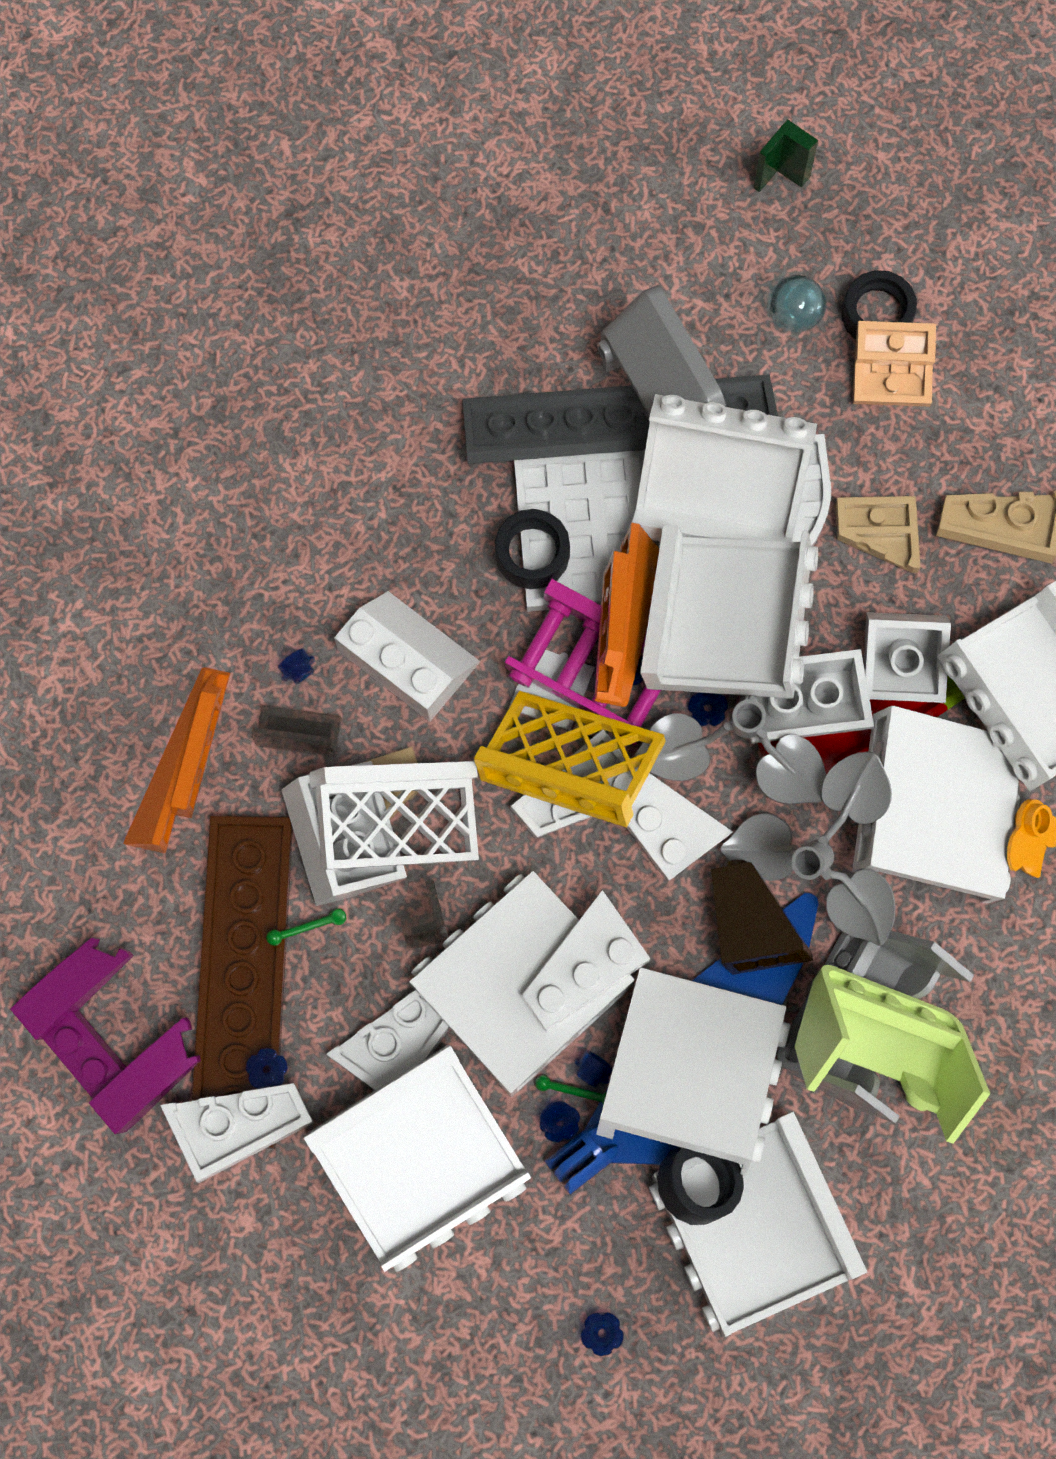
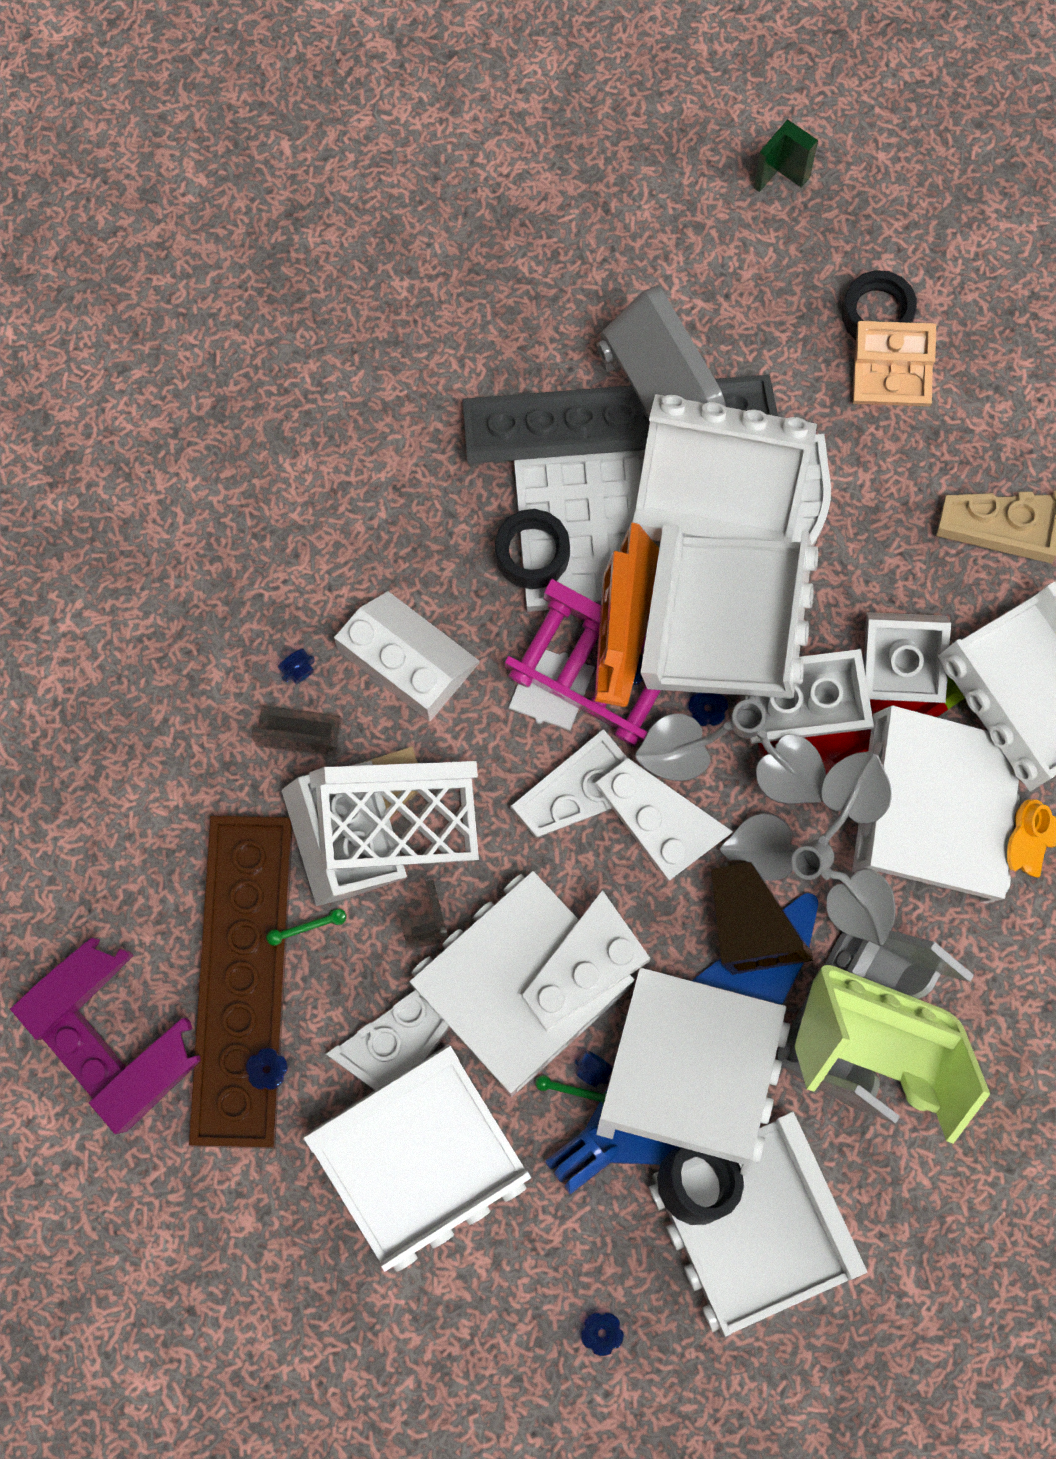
(182, 765): orange wedge -> none
(233, 1127): white wing -> none
(557, 1112): clear blue plate -> none
(561, 787): yellow fence -> none
(796, 303): clear light blue hair -> none
(881, 528): tan wing -> none

